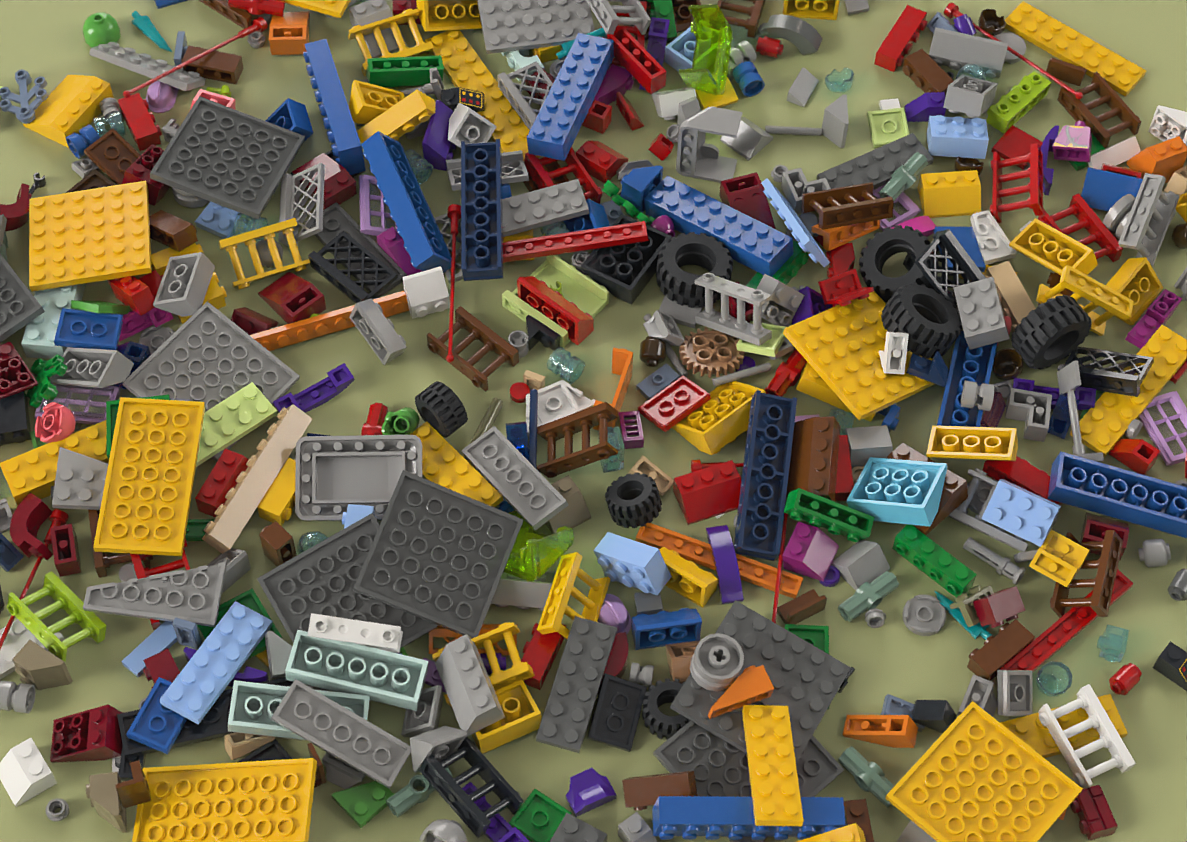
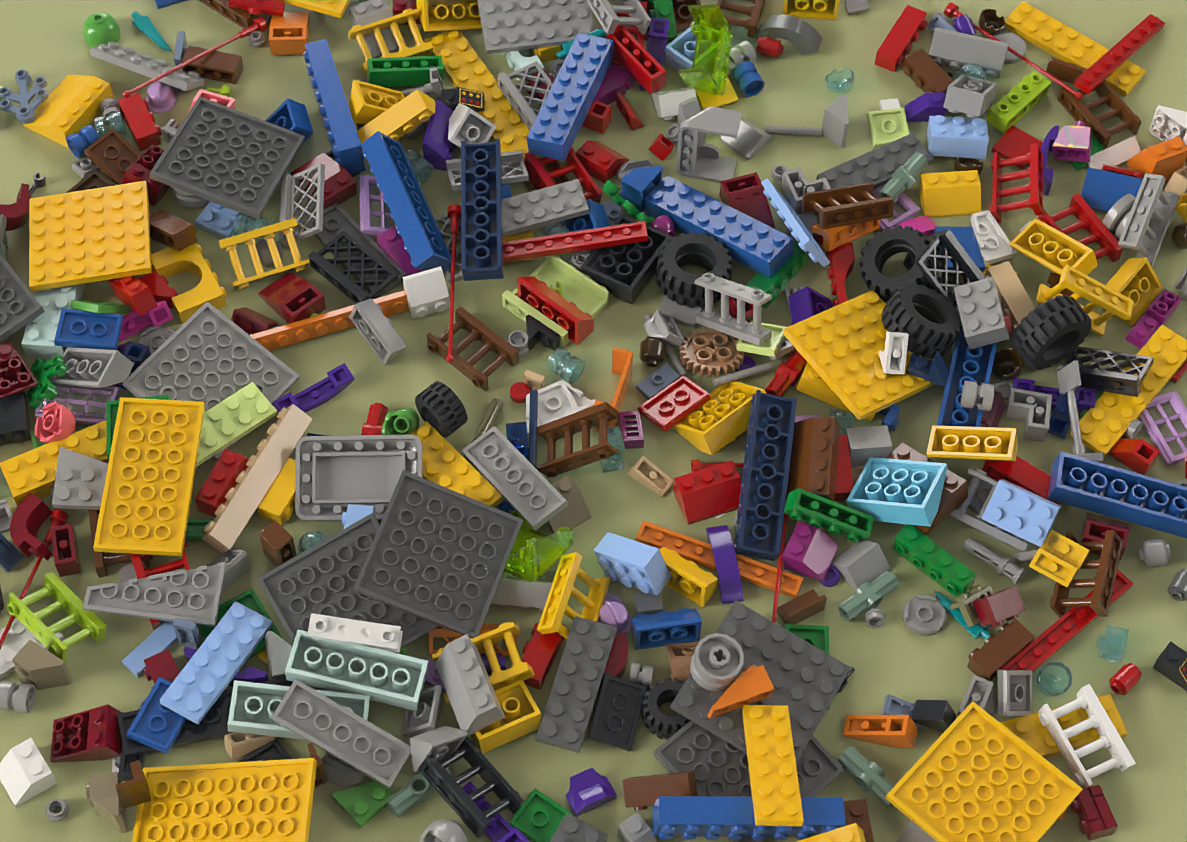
(184, 284): light grey slope -> none
(633, 500): black tyre -> none
(783, 303): light grey slope -> none
(802, 88): light grey slope -> none
(843, 288): red bracket -> none
(1119, 54): none -> red plate

